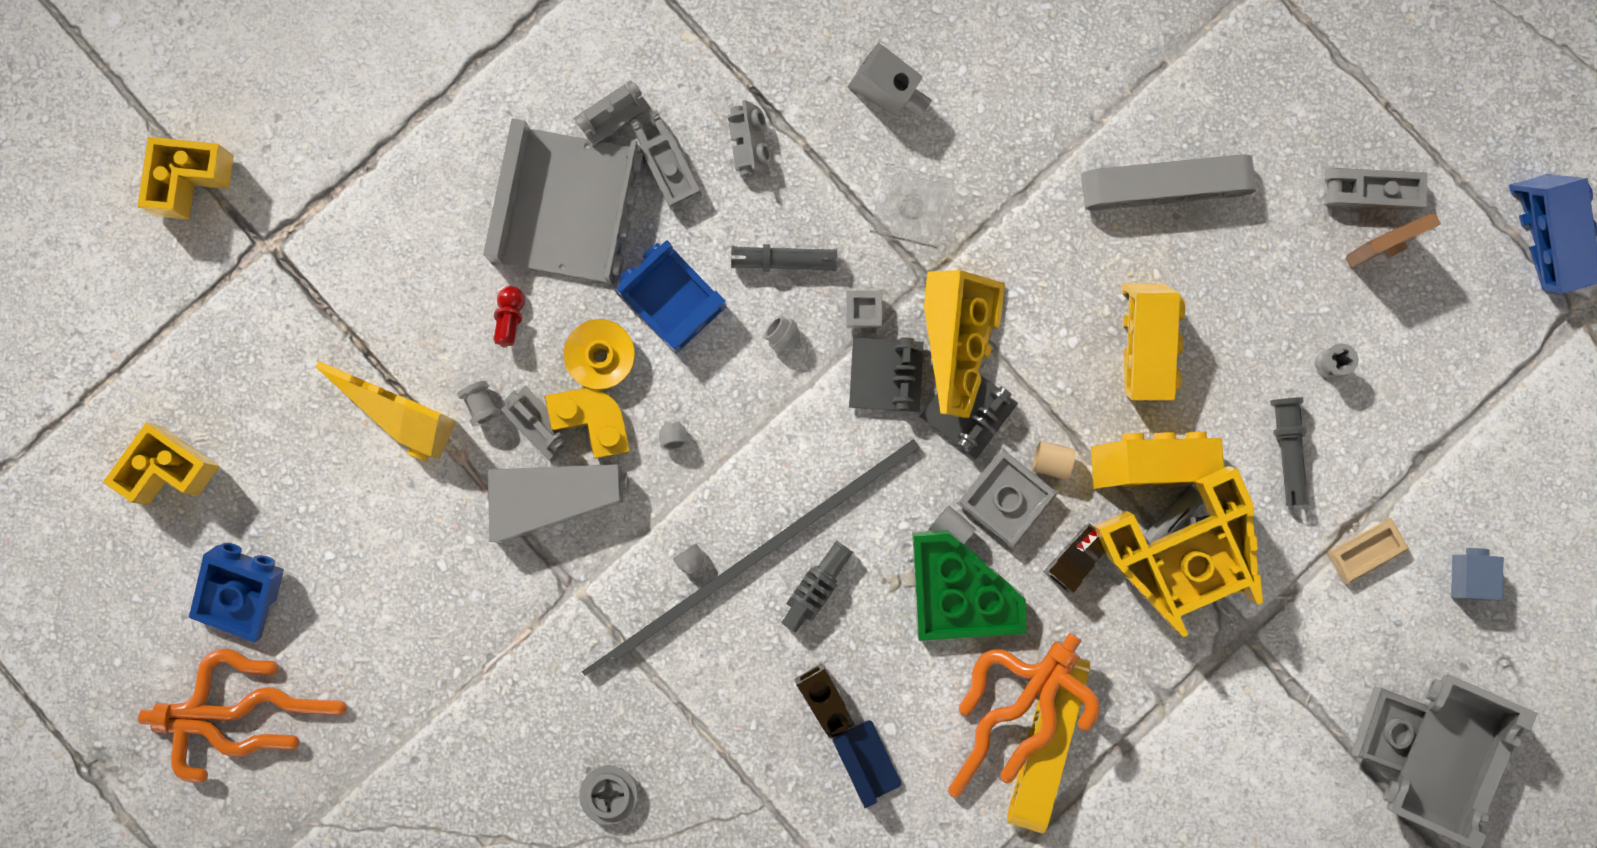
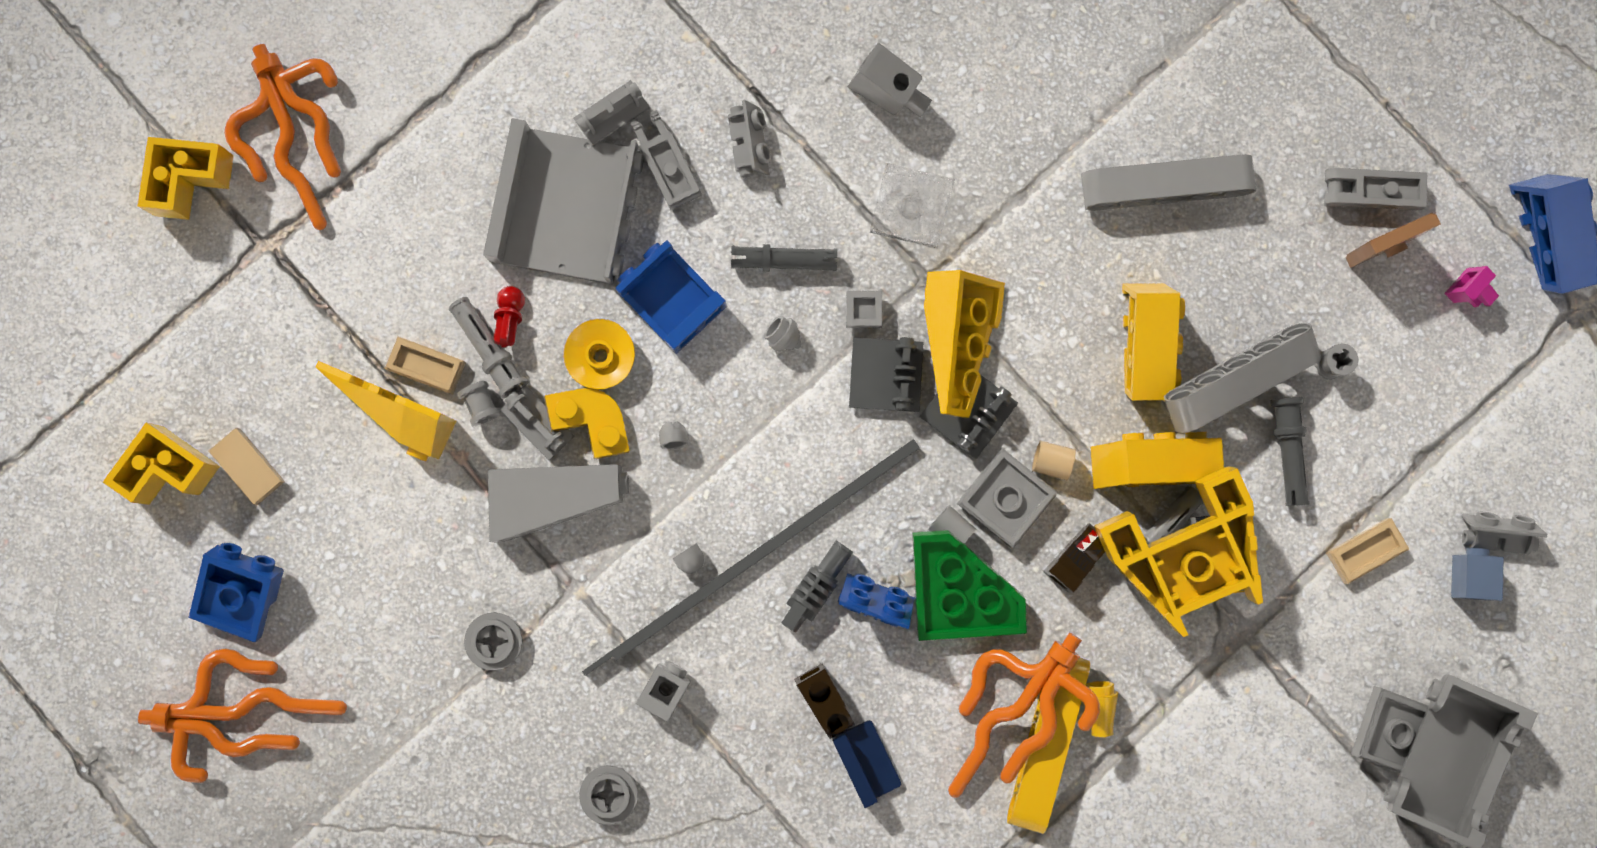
(246, 466): none -> tan tile
(275, 85): none -> orange plant
(425, 365): none -> tan tile
(481, 653): none -> light grey gear
(496, 361): none -> light grey pin
(654, 700): none -> light grey brick
(888, 604): none -> blue hinge
(1108, 700): none -> yellow cone
(1242, 377): none -> light grey beam
(1473, 287): none -> dark pink tile
(1518, 533): none -> light grey hinge

